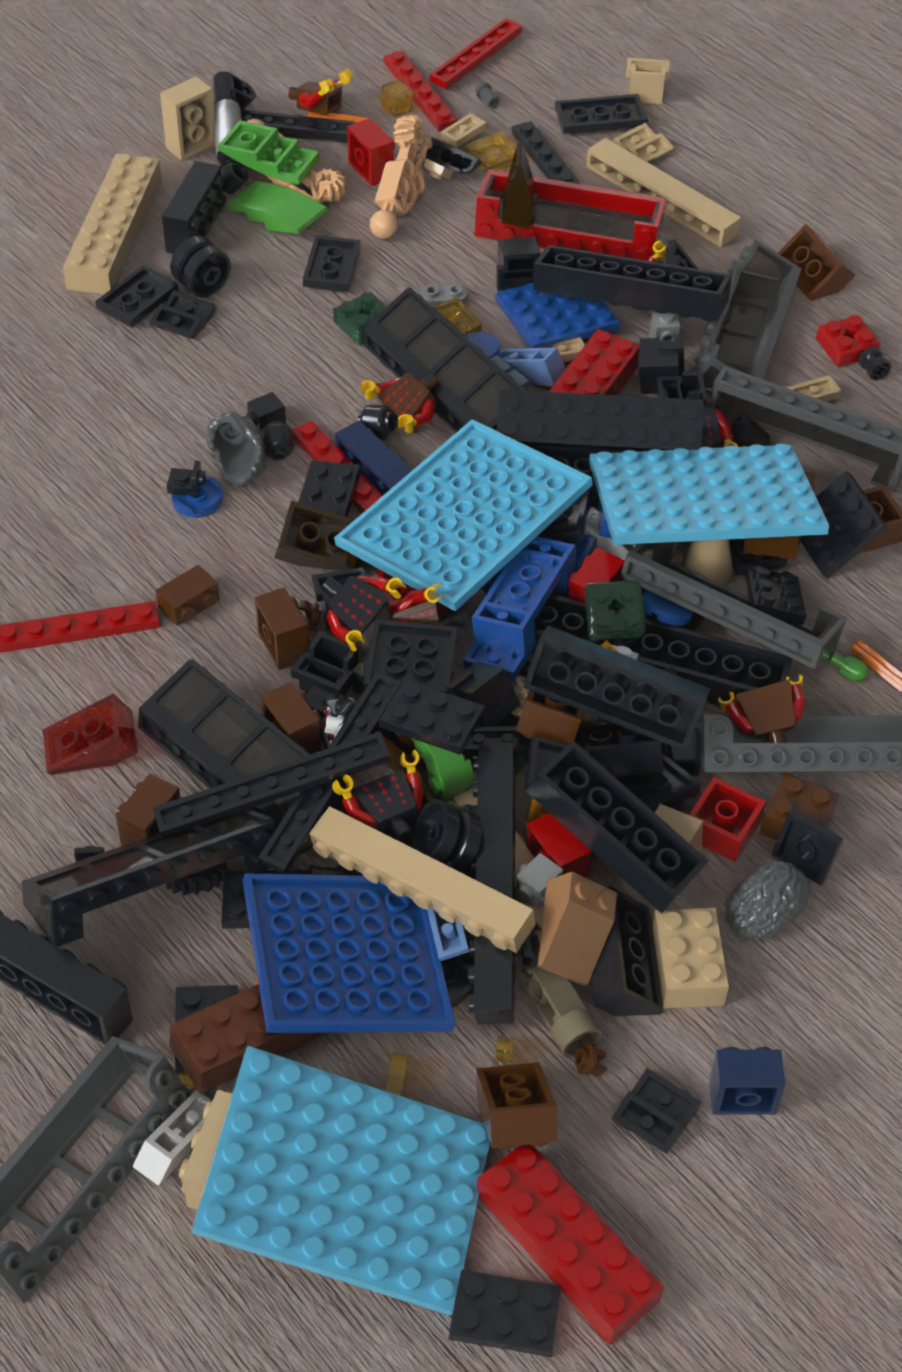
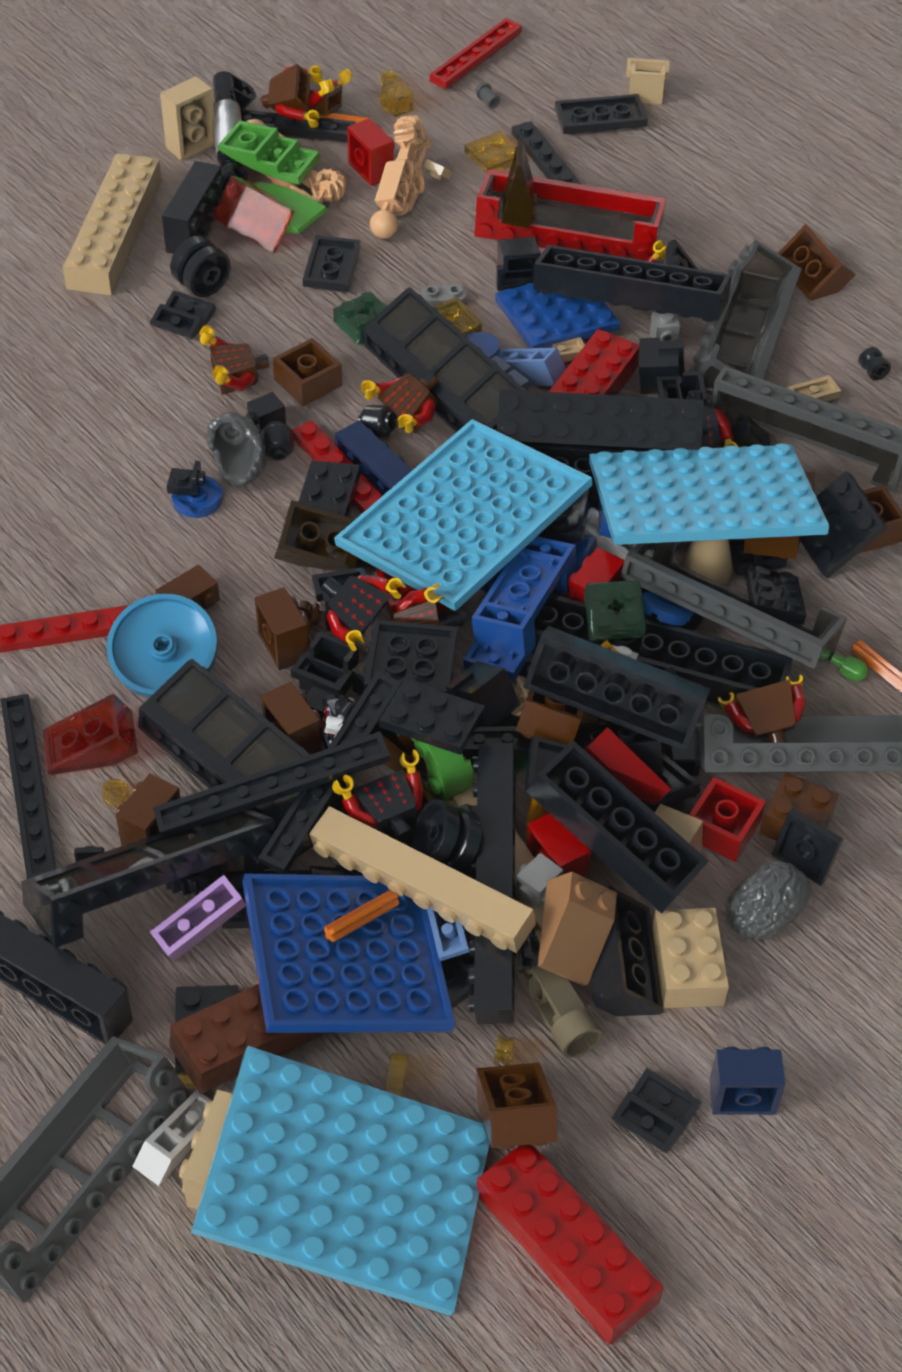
(28, 786): none -> black tile
(120, 787): none -> clear yellow bush
(136, 296): black plate -> none
(157, 638): none -> dark azure dish
(198, 918): none -> lavender brick
(232, 363): none -> torso
(253, 213): none -> clear red slope
(290, 93): none -> reddish brown torso
(307, 371): none -> reddish brown brick
(361, 916): none -> orange axle
(388, 76): none -> clear yellow bush
(423, 93): red plate -> none
(451, 157): black brick -> none
(463, 130): tan plate -> none
(505, 1313): black plate -> none
(587, 1058): reddish brown plate -> none
(627, 767): none -> red slope
(644, 143): tan slope -> none
(682, 202): tan brick -> none
(846, 339): red brick -> none

